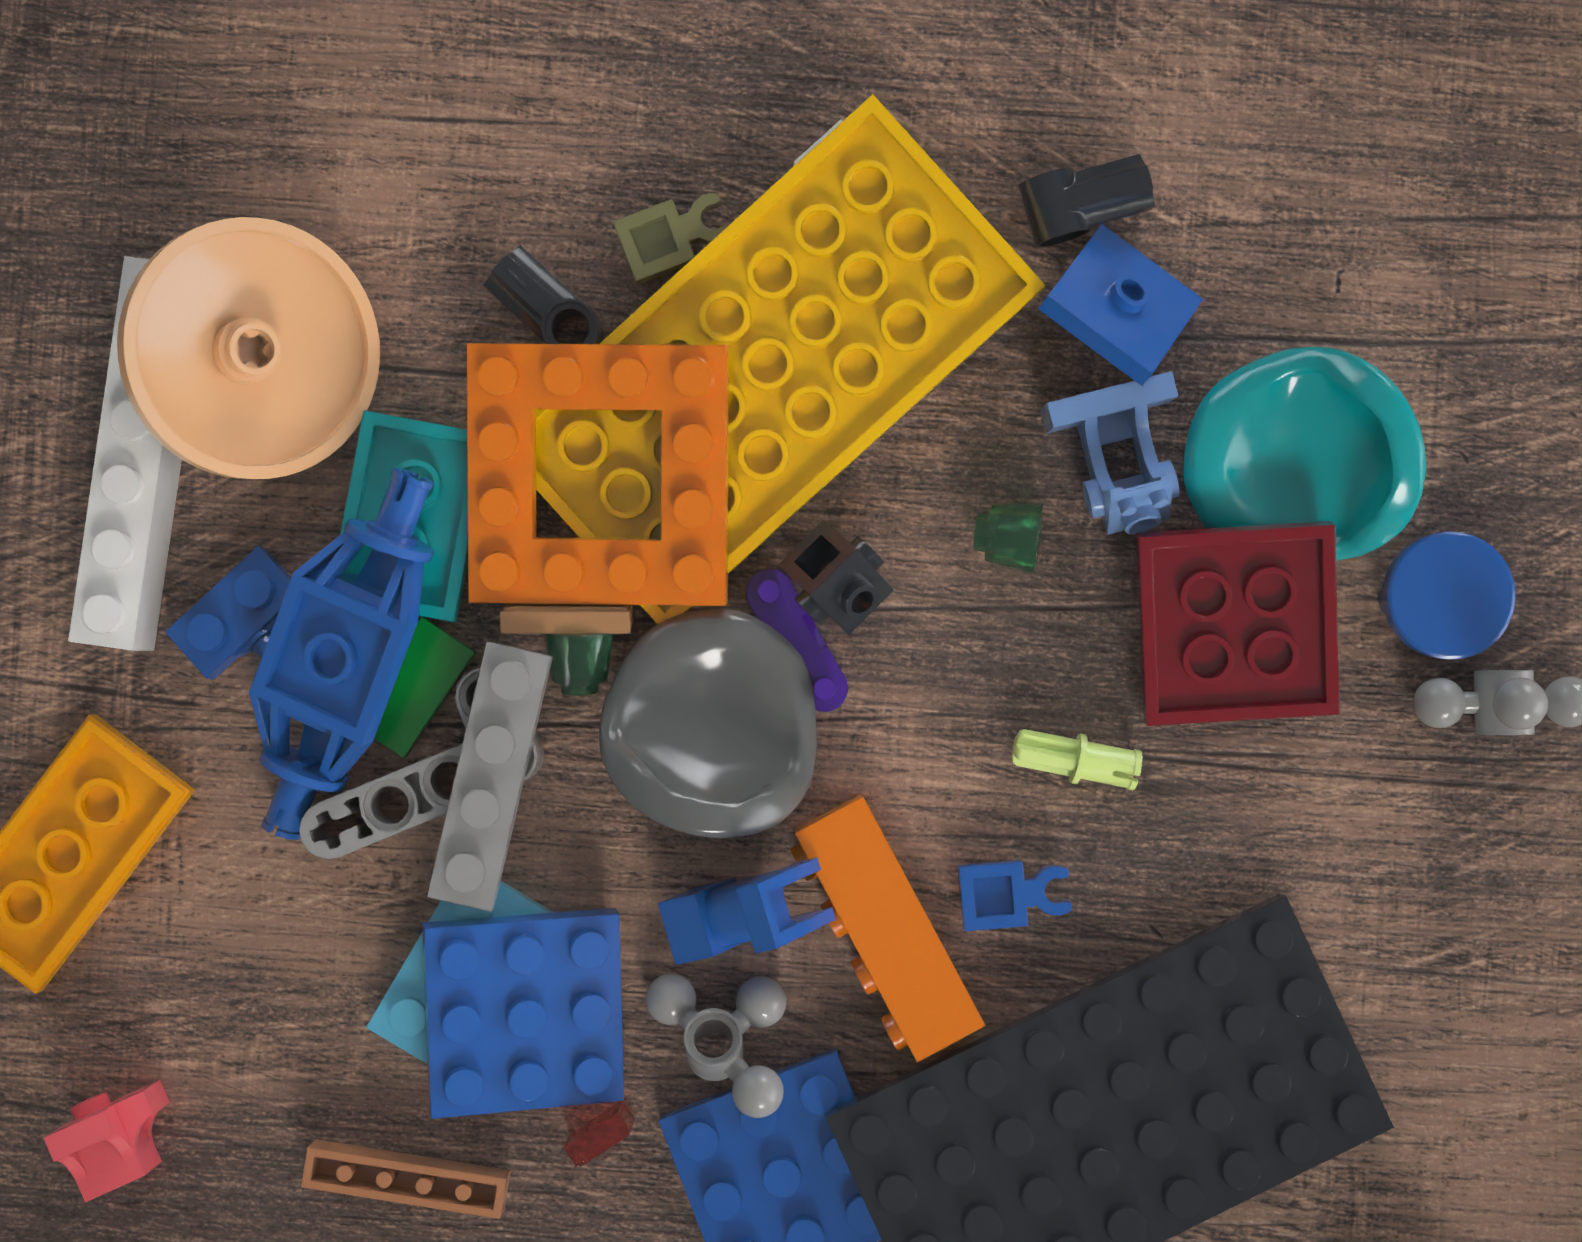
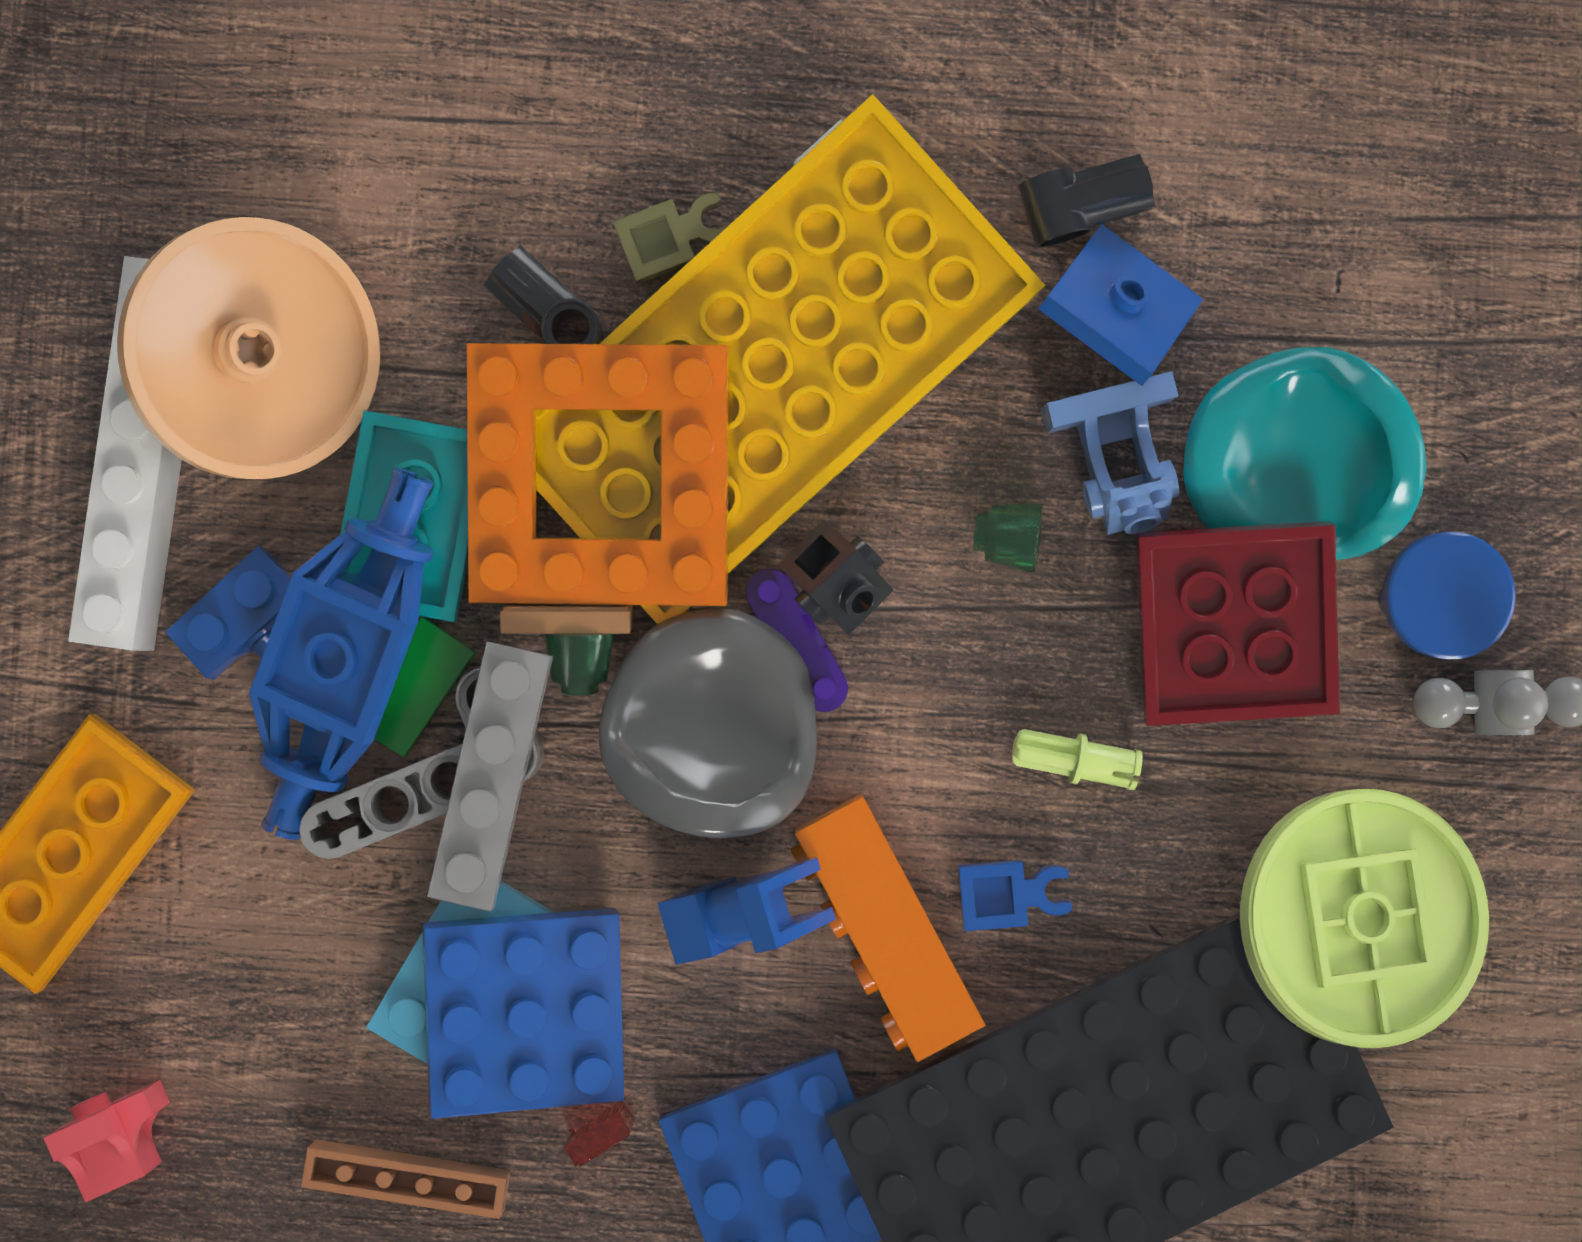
(759, 1004): light grey piece -> none
(1364, 918): none -> yellowish green plate

